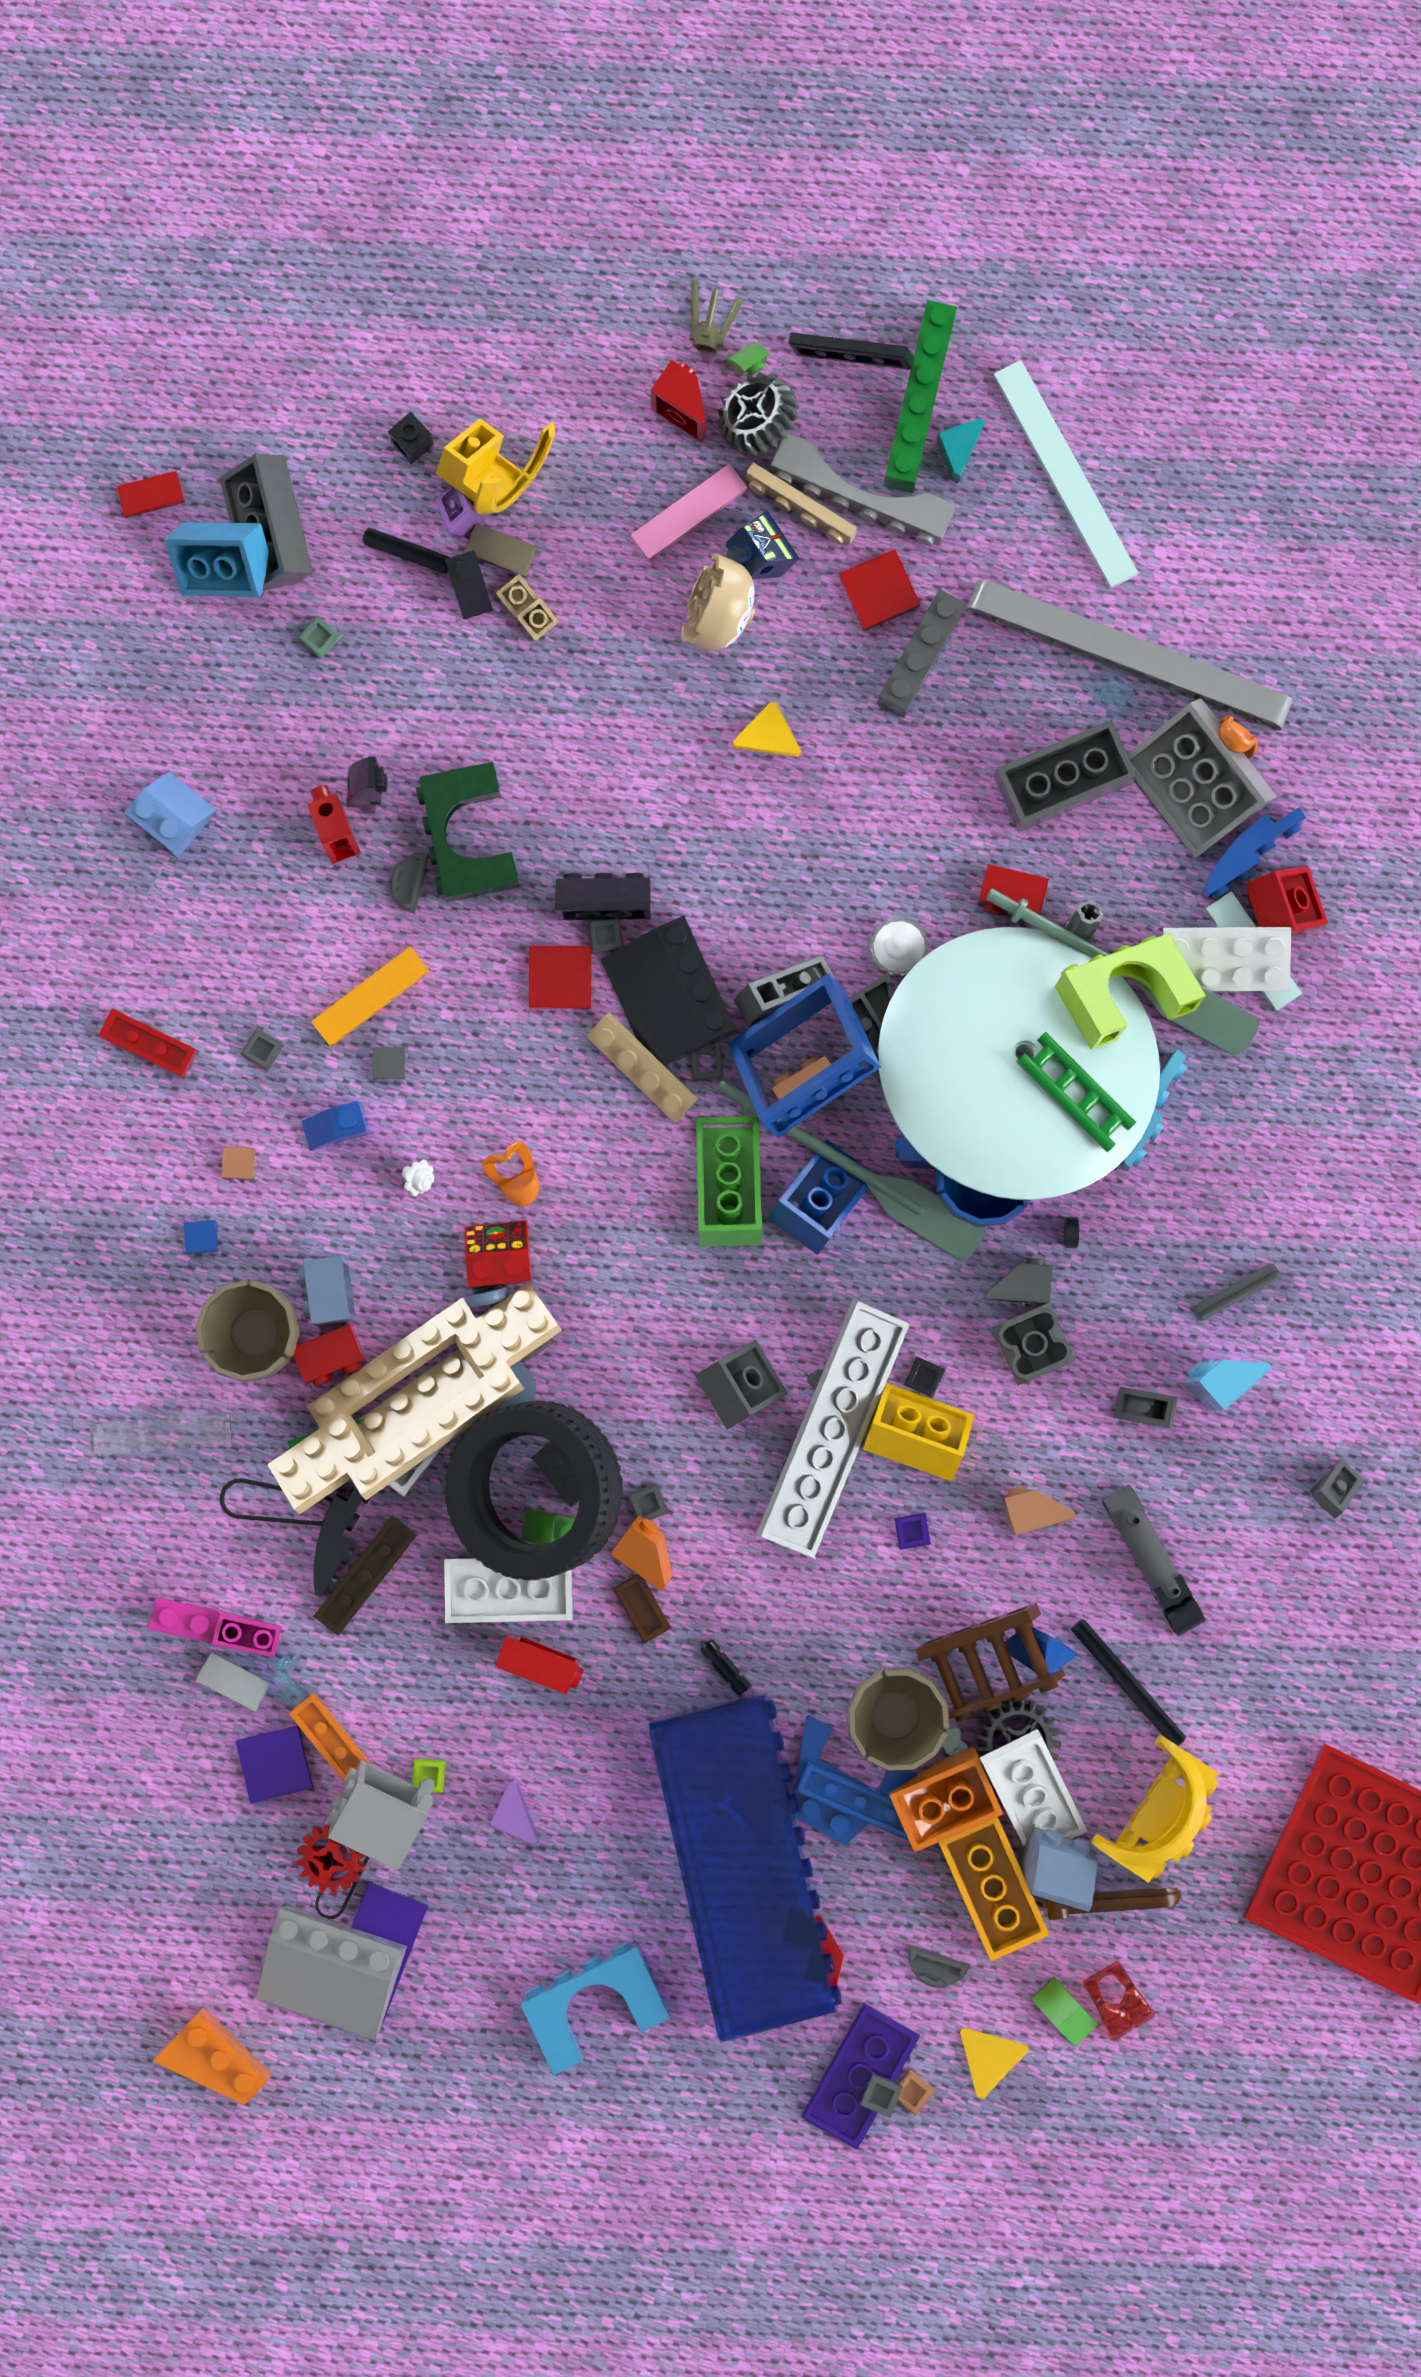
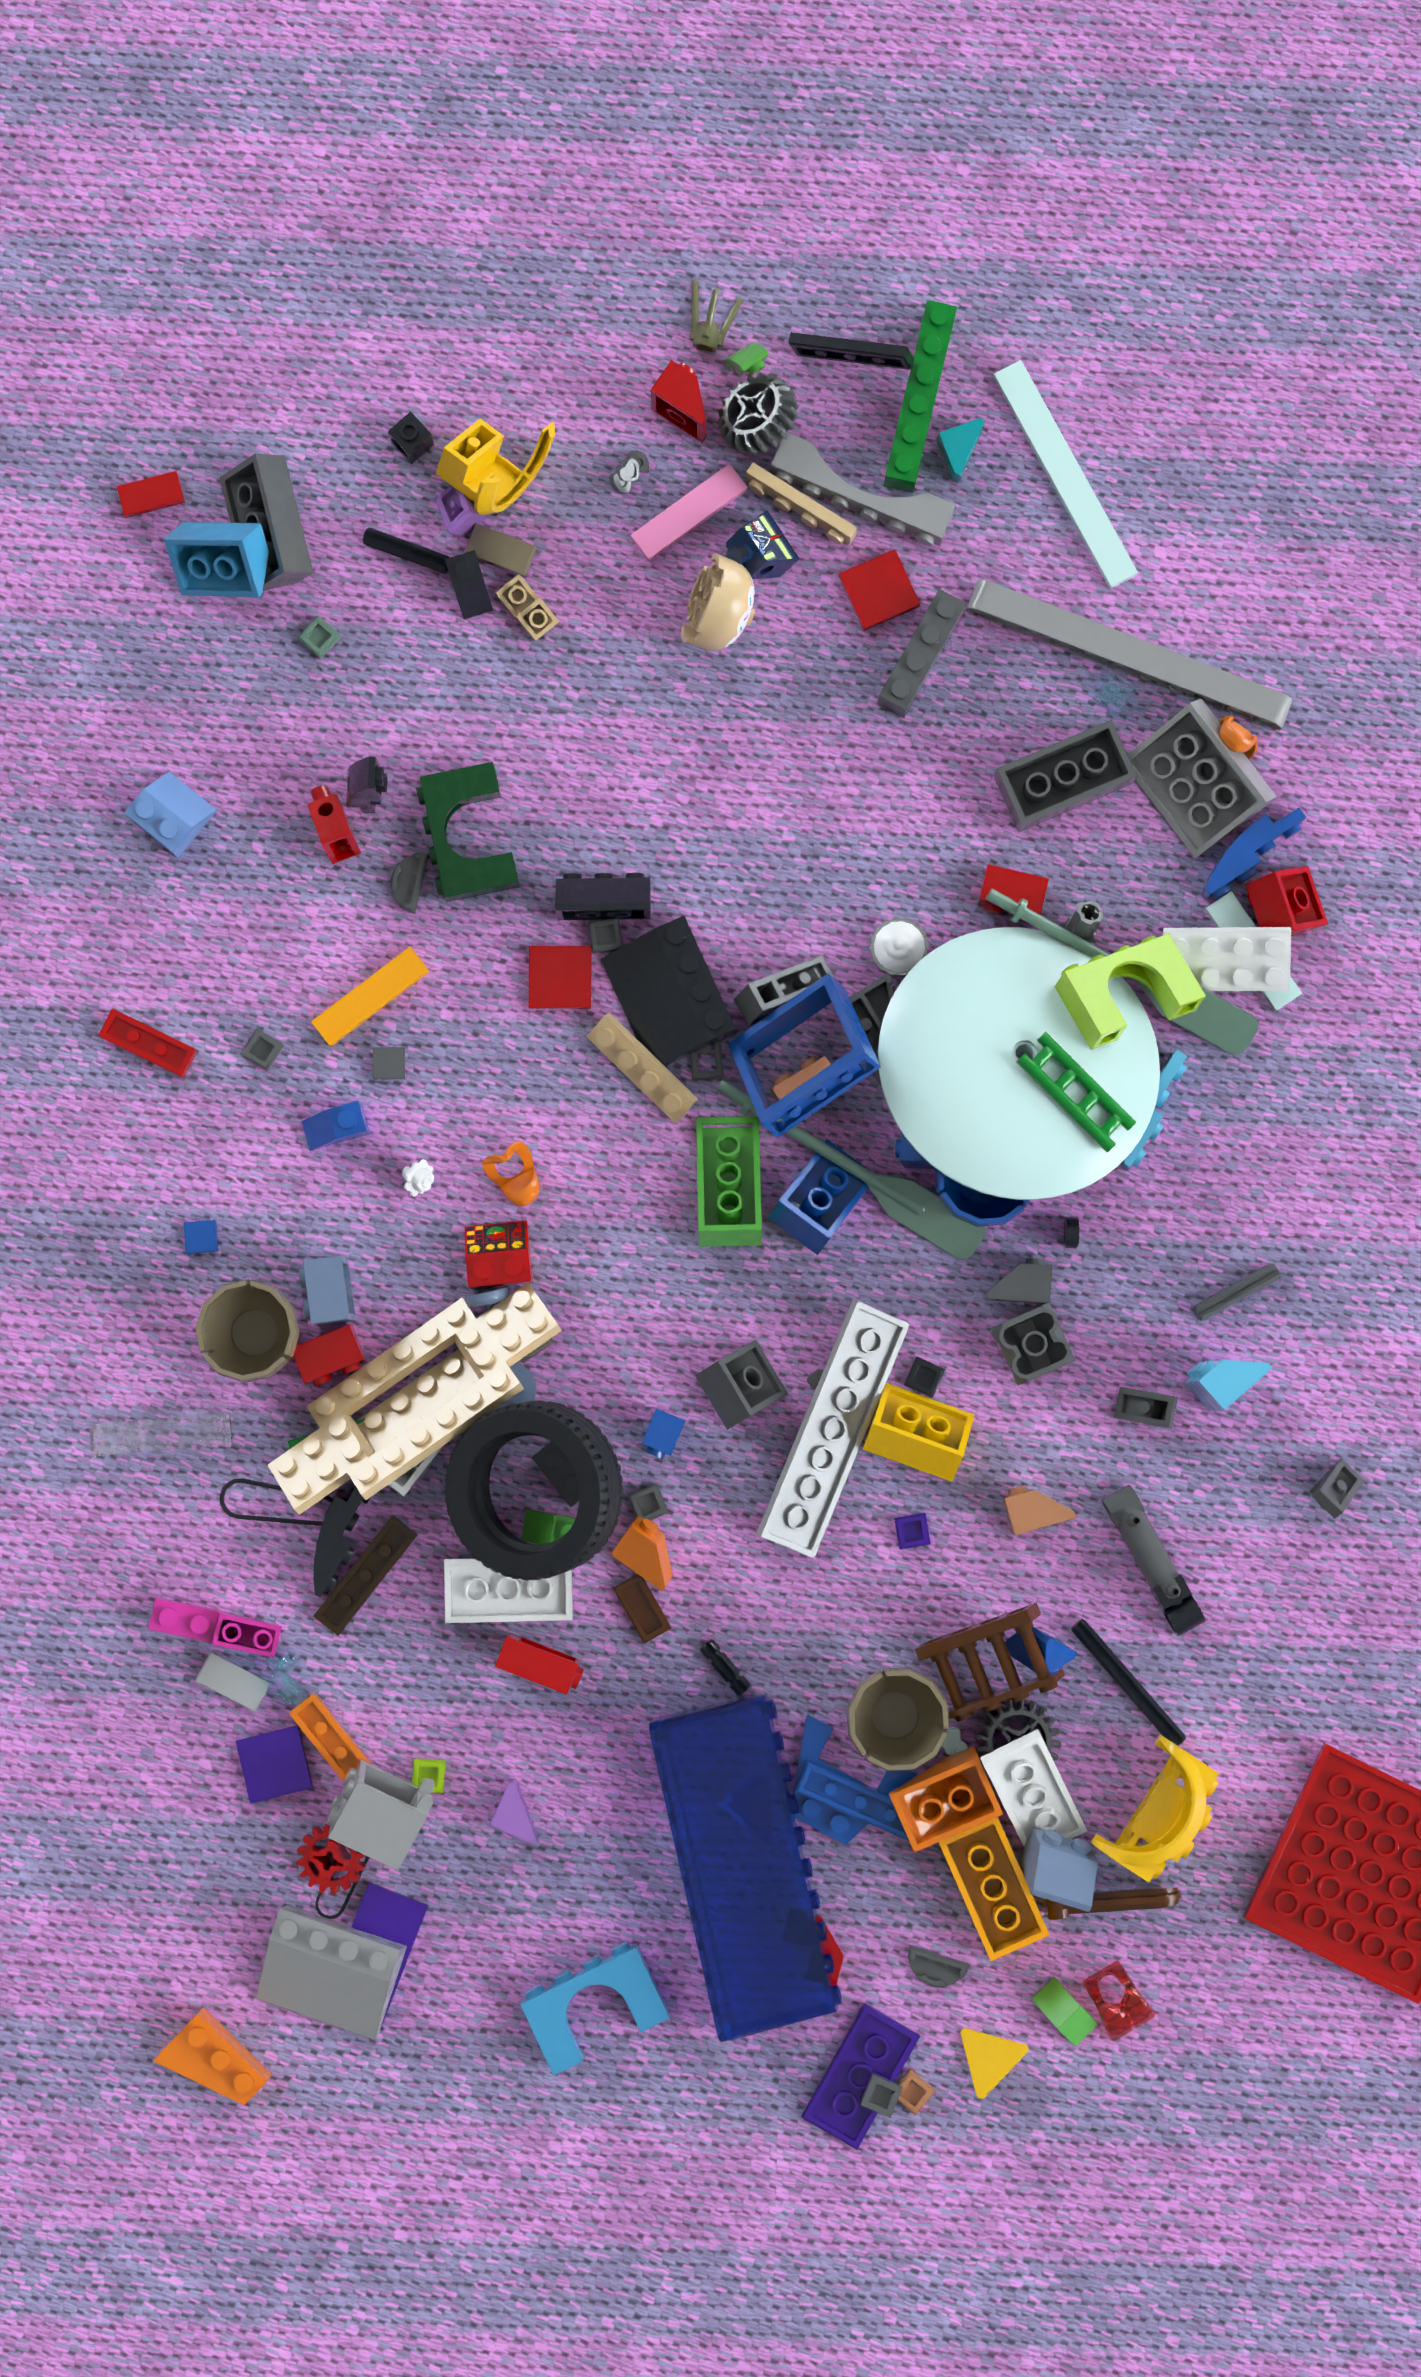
(238, 1163): nougat tile -> none
(628, 471): none -> dark grey piece
(662, 1433): none -> blue brick
(768, 734): yellow piece -> none

